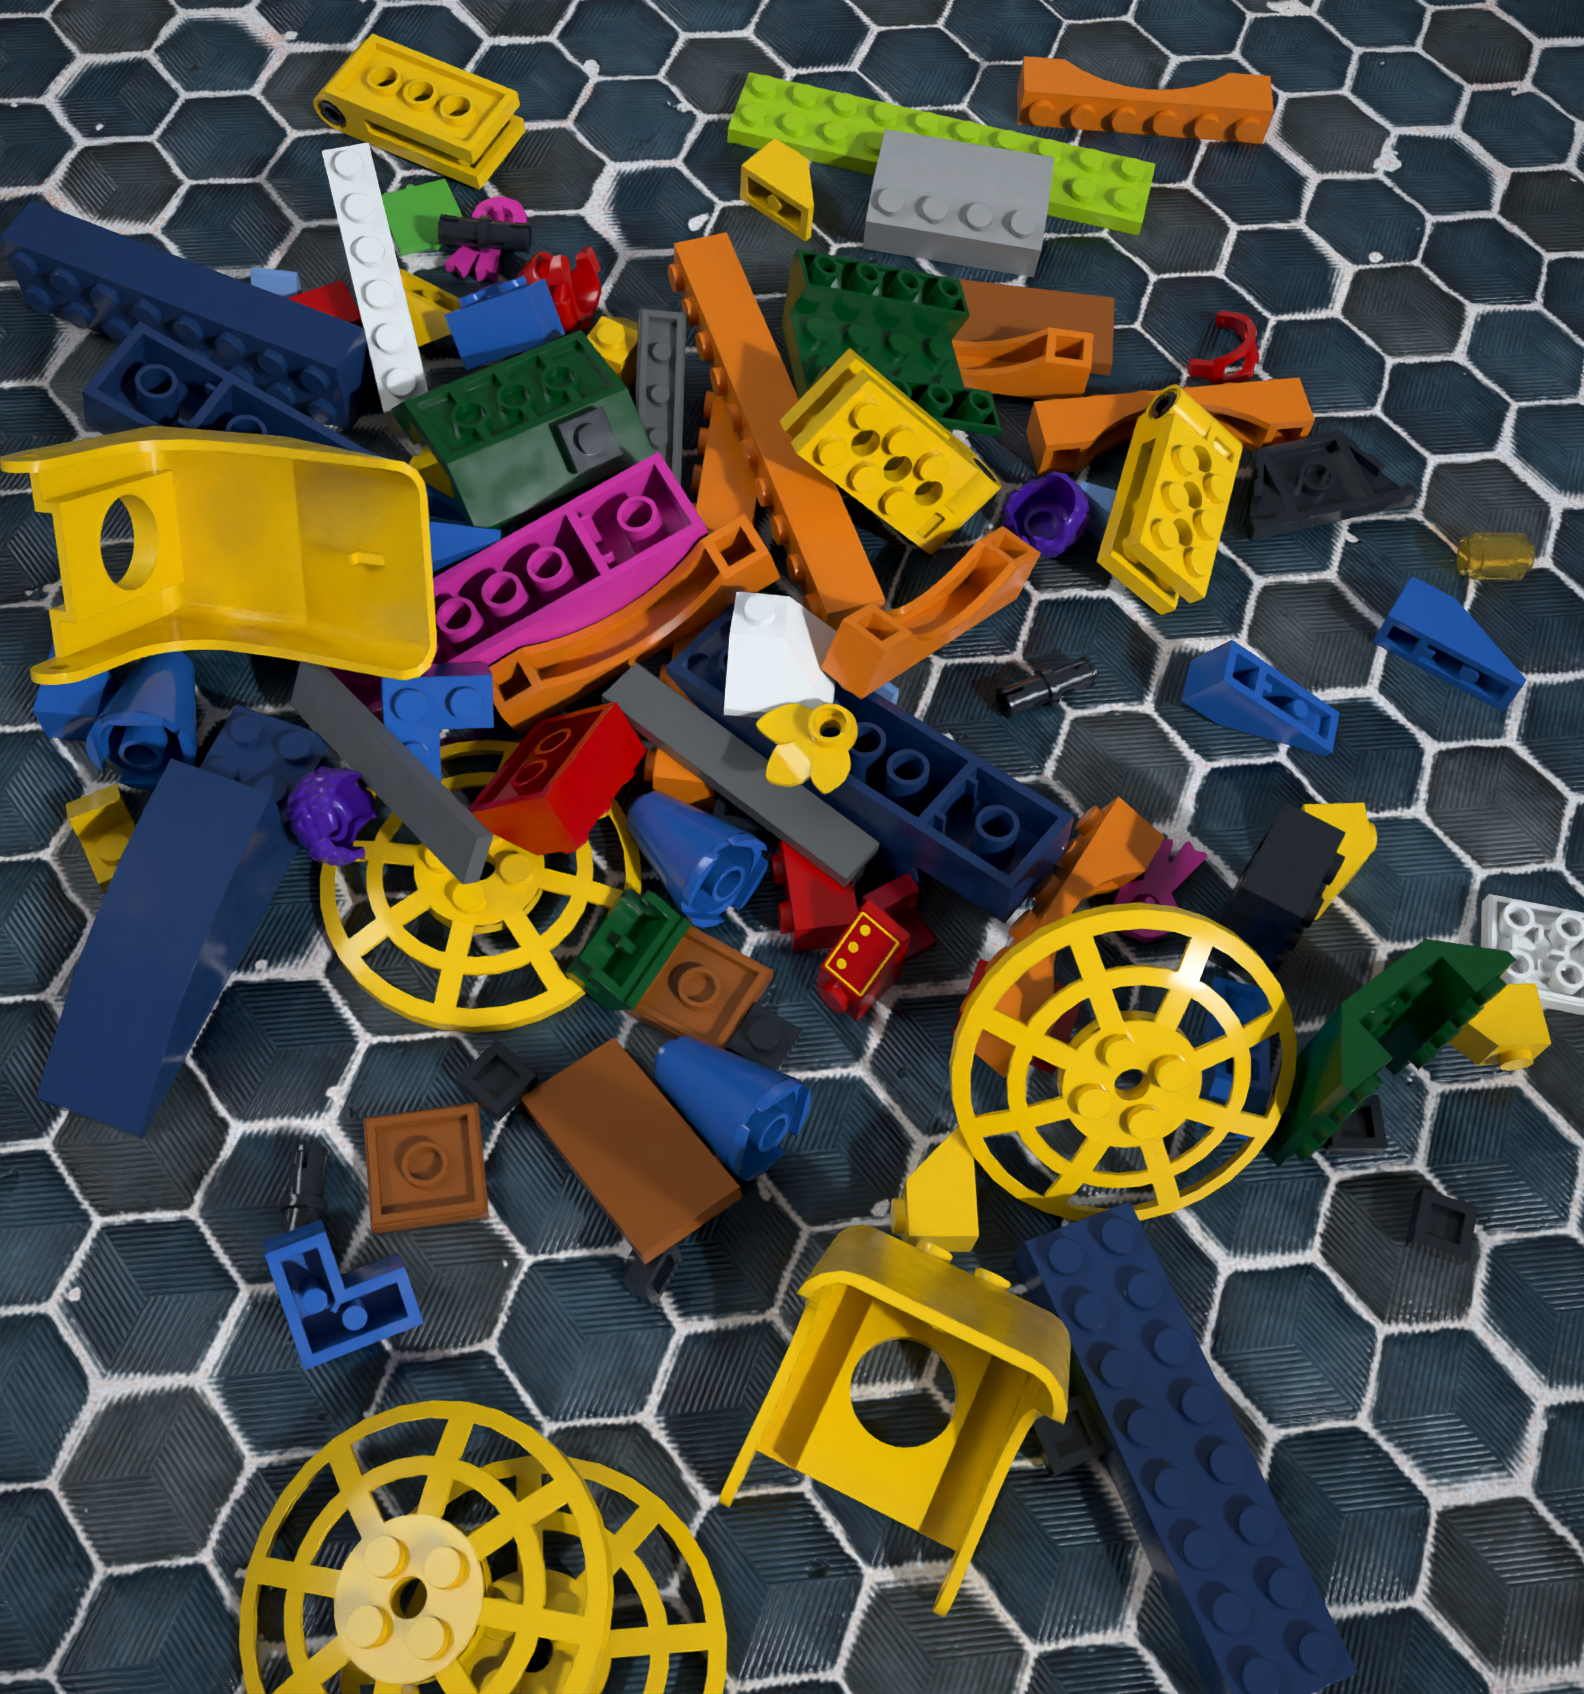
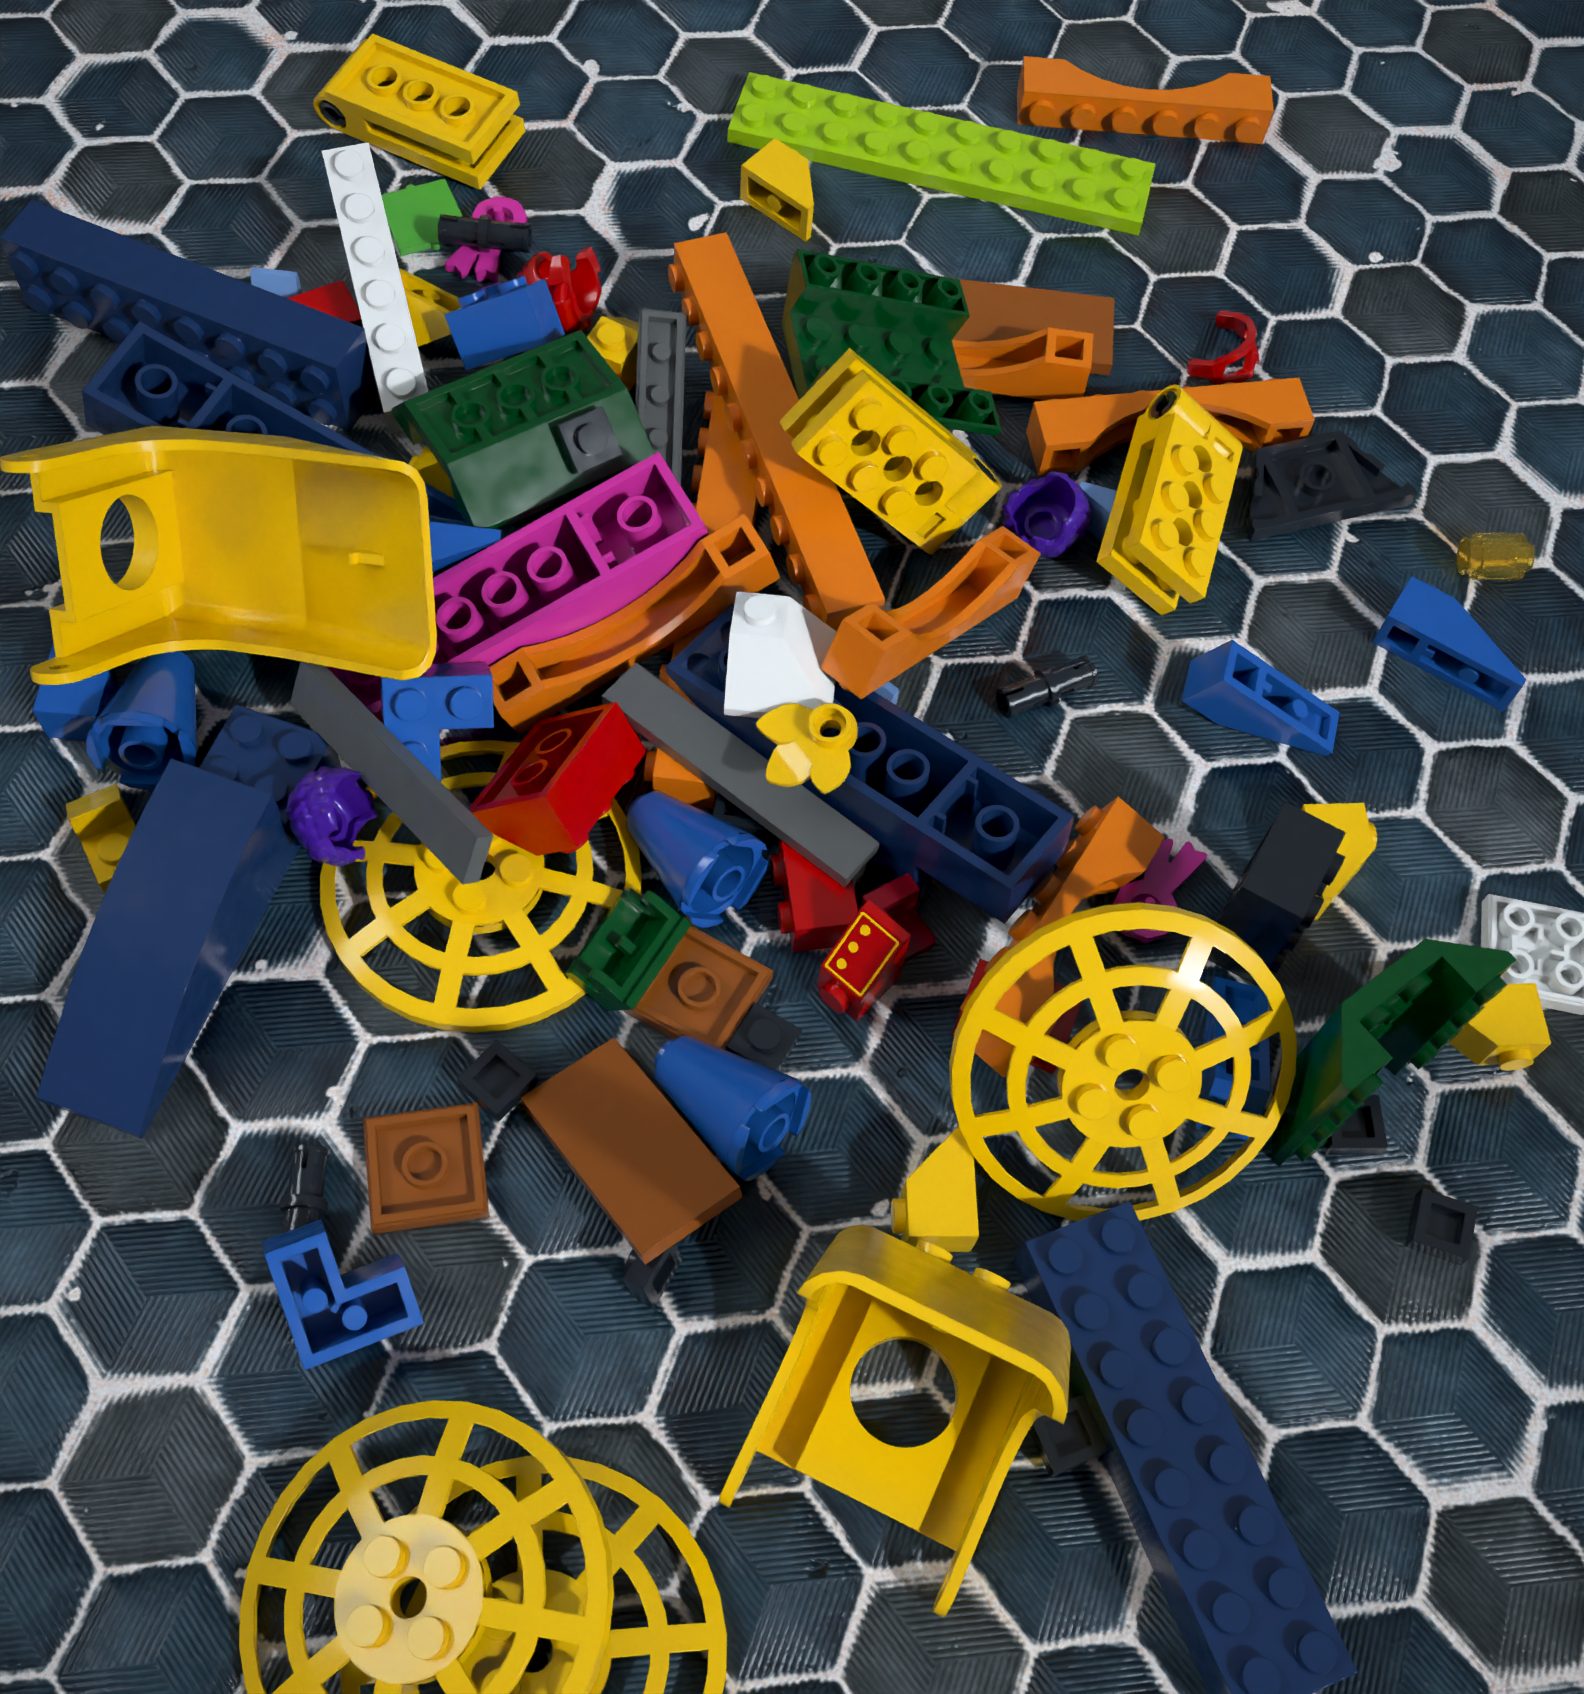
(959, 203): light grey slope -> none

